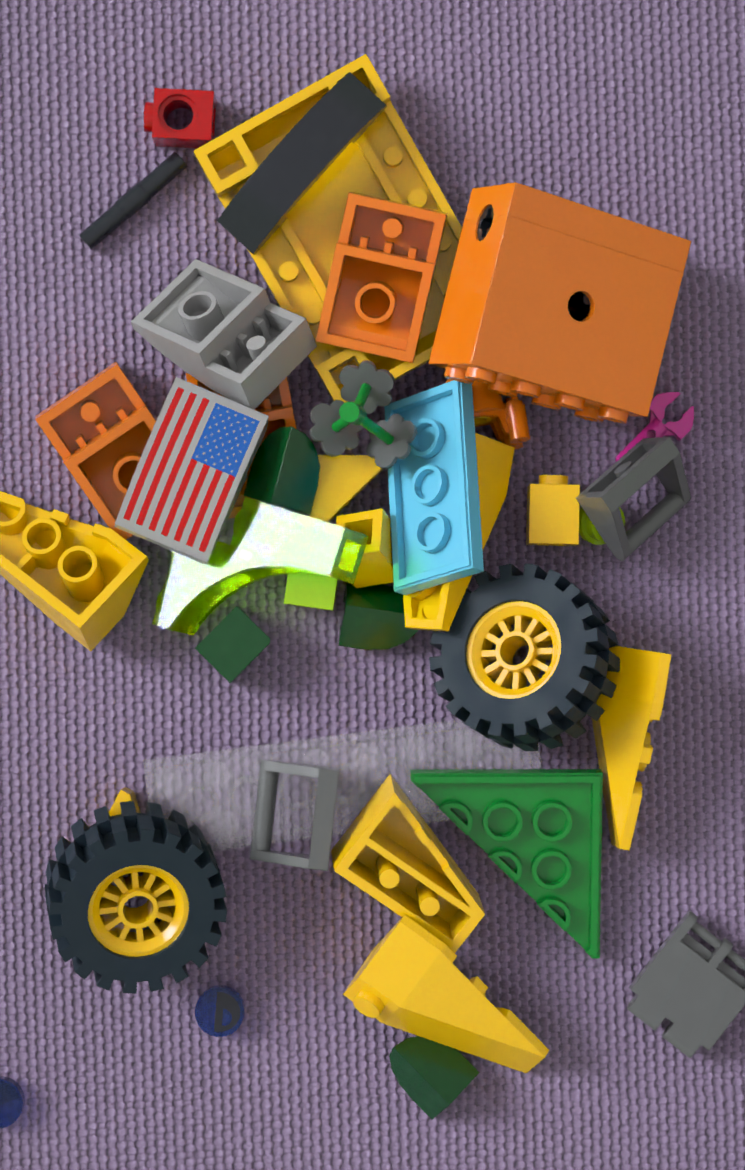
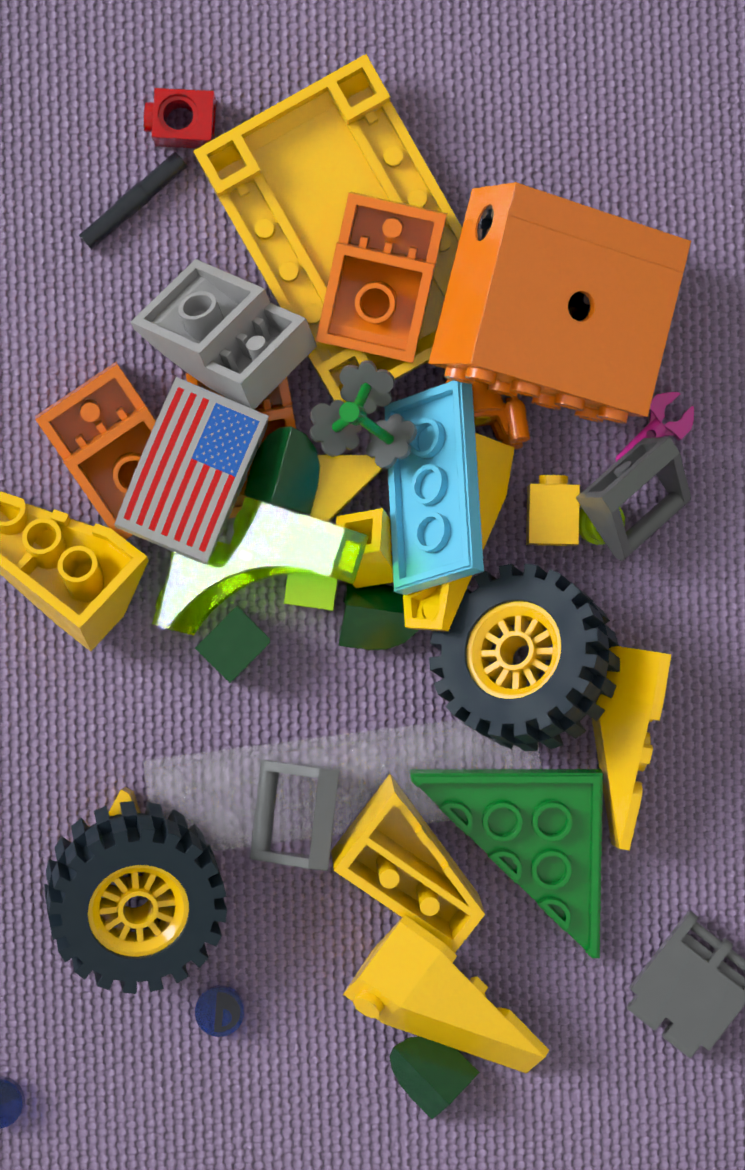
(300, 161): black slope -> none

